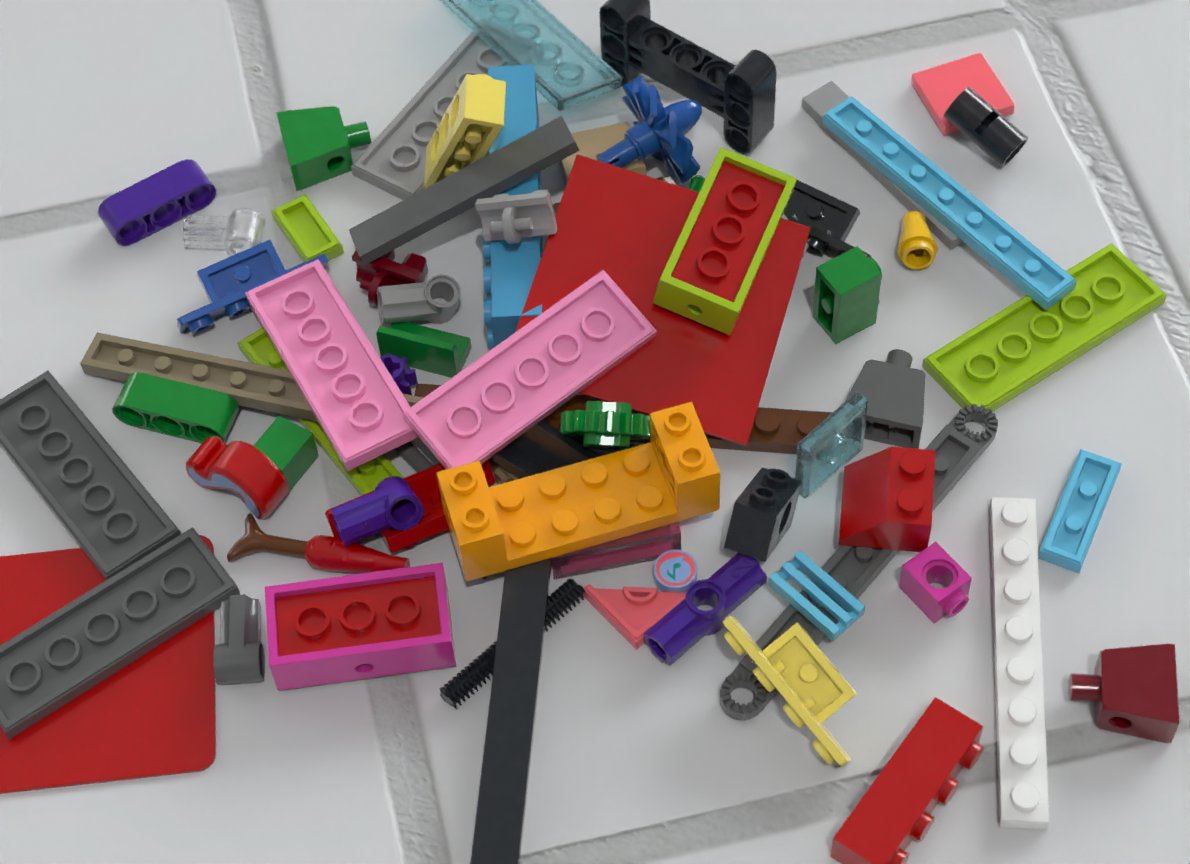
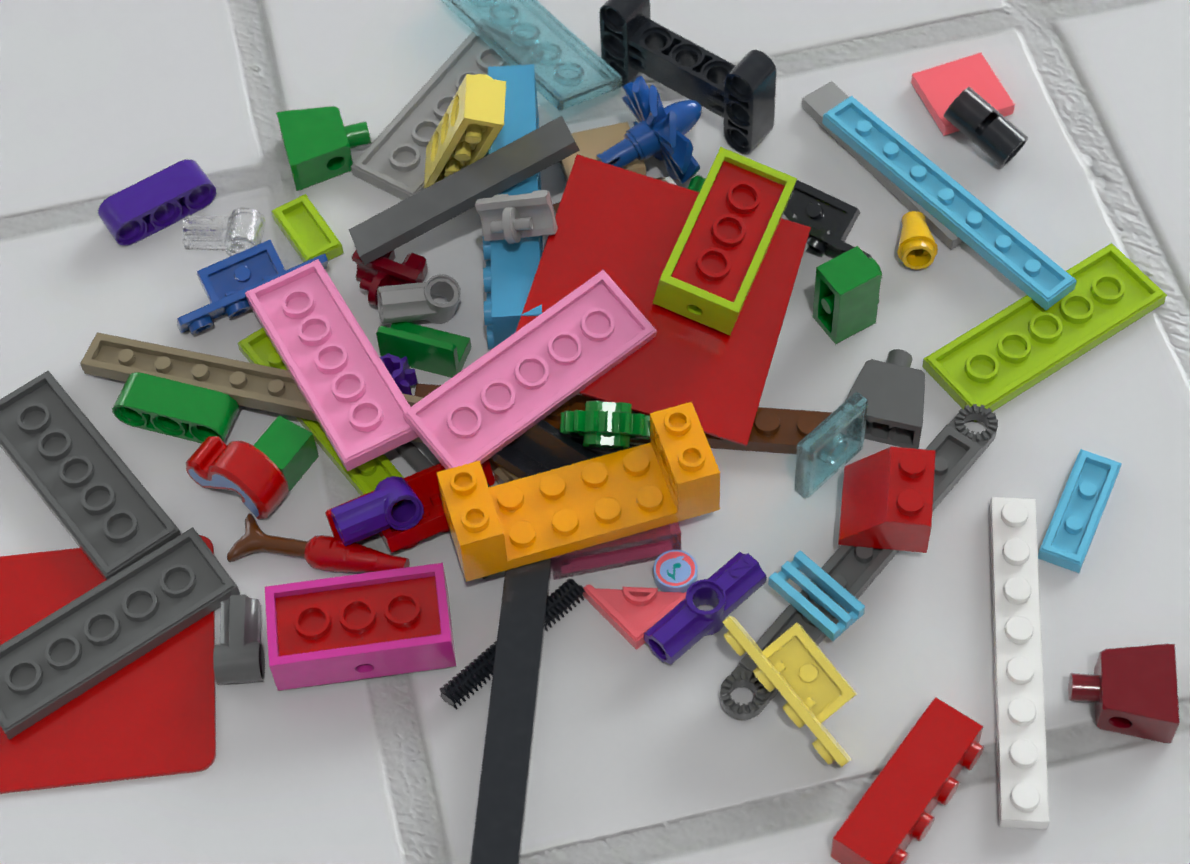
(763, 513): black brick -> none
(935, 566): dark pink brick -> none

